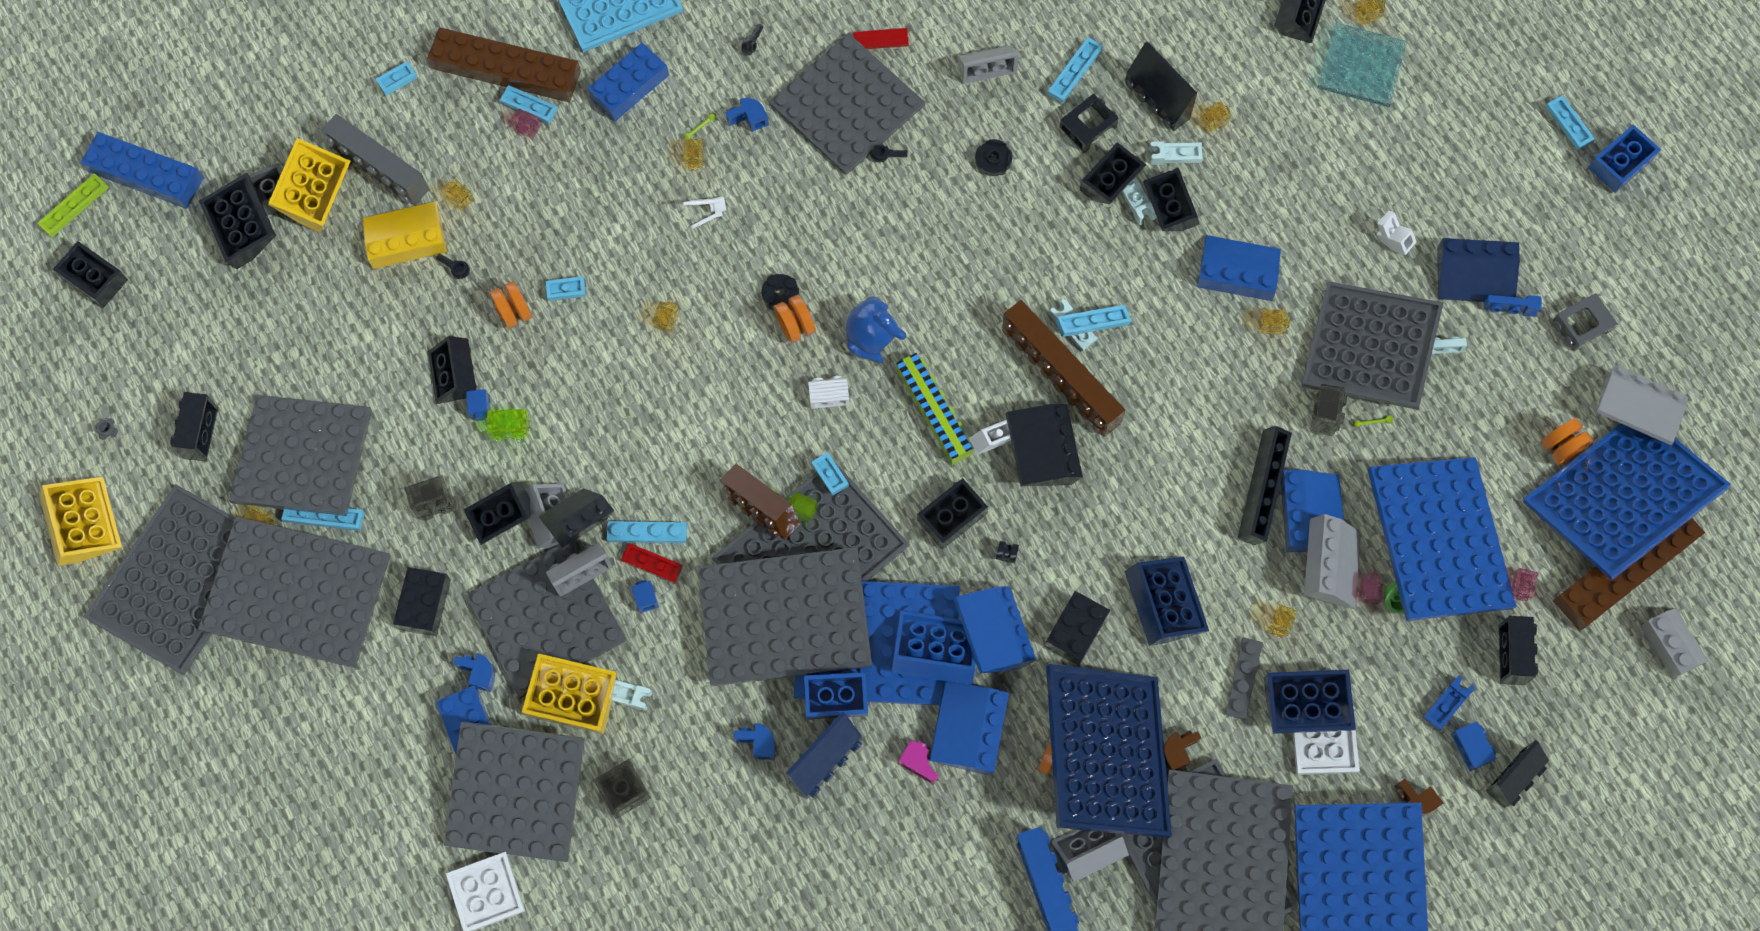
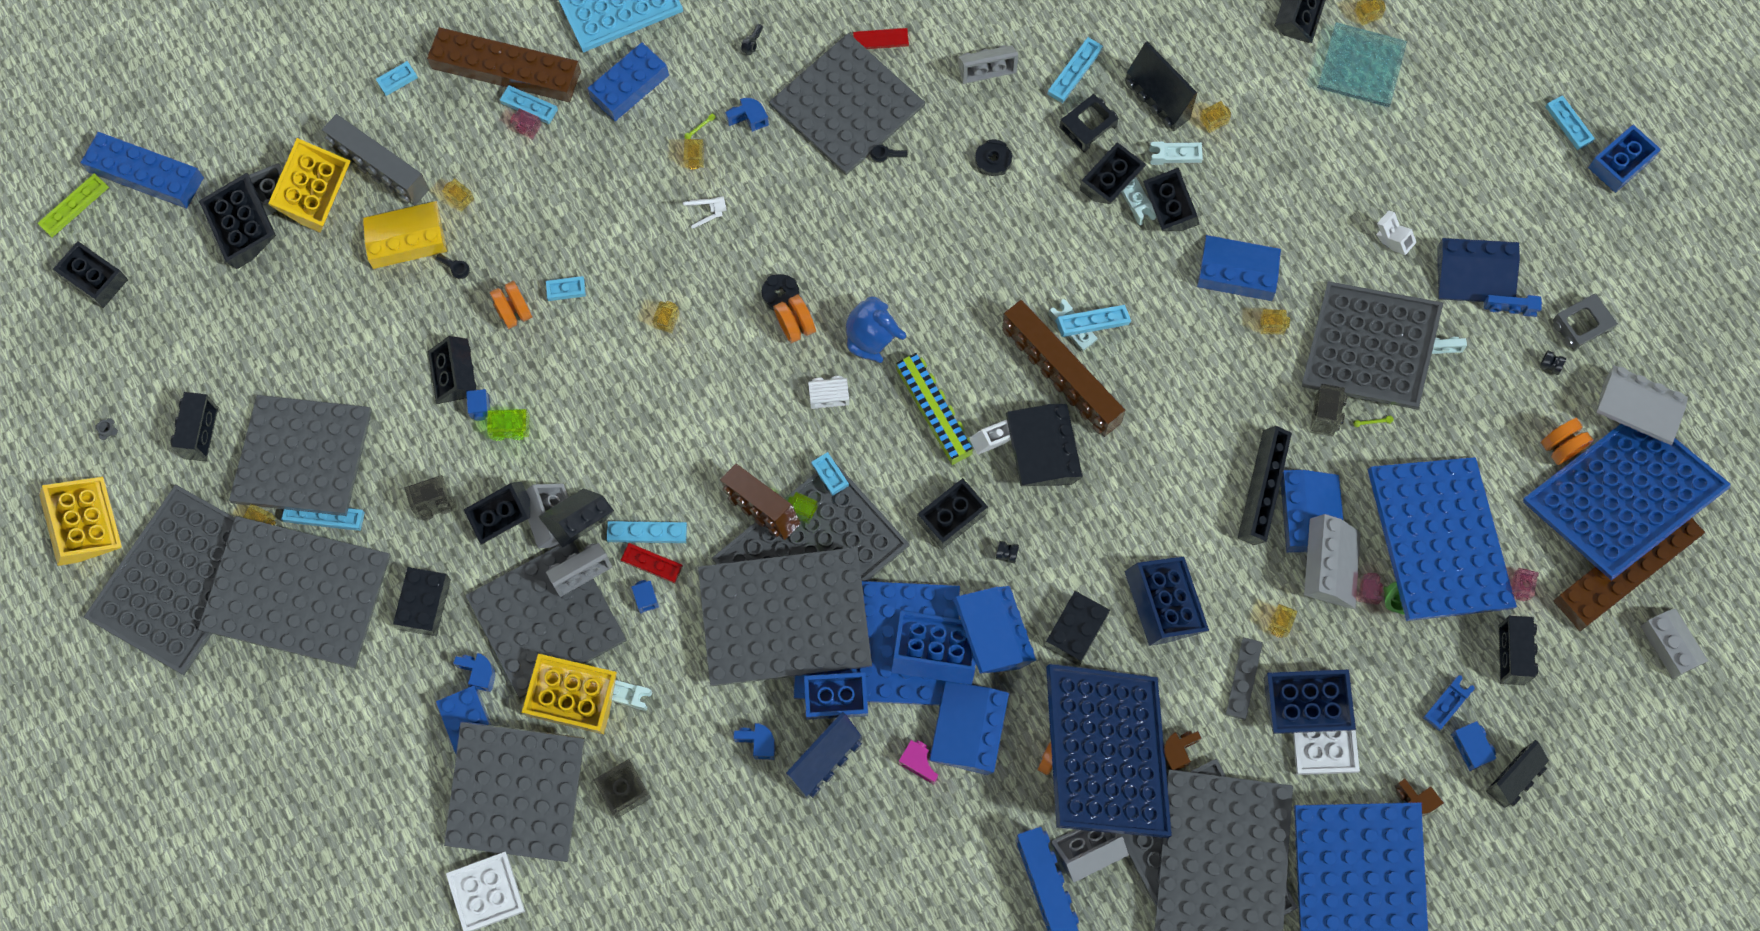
(1552, 362): none -> black wheel

